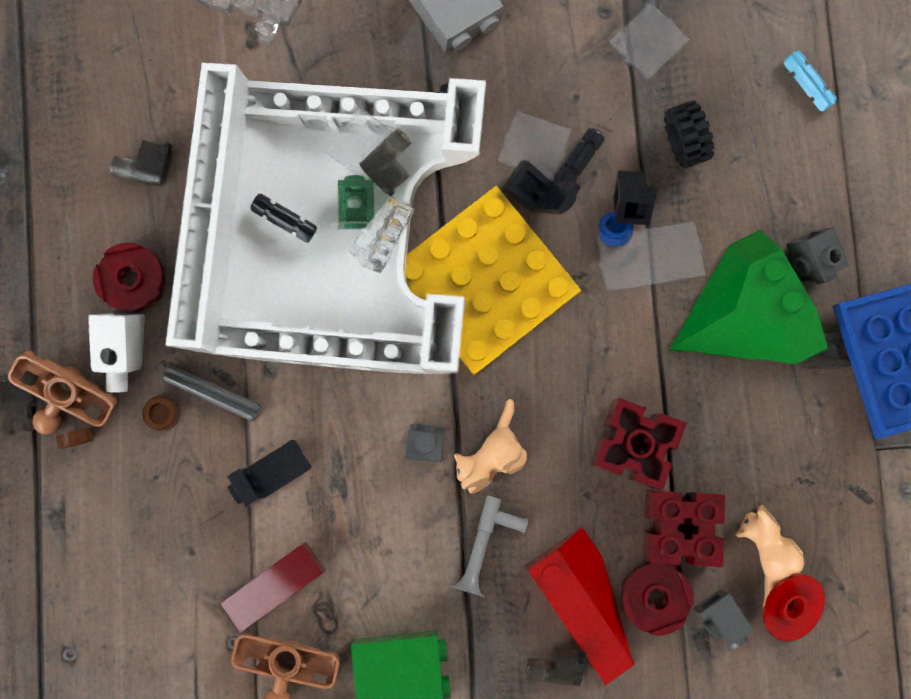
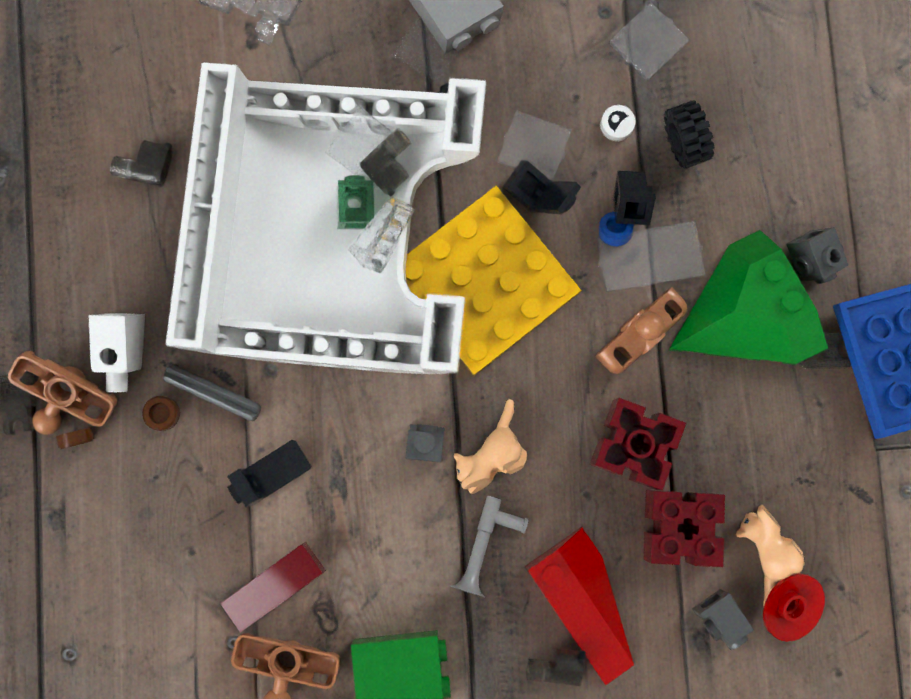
(113, 266): dark red plate -> none
(283, 218): black axle -> none
(580, 156): black axle -> none
(617, 123): none -> white tile
(643, 331): none -> nougat piece
(674, 608): dark red plate -> none
(810, 80): medium azure axle -> none

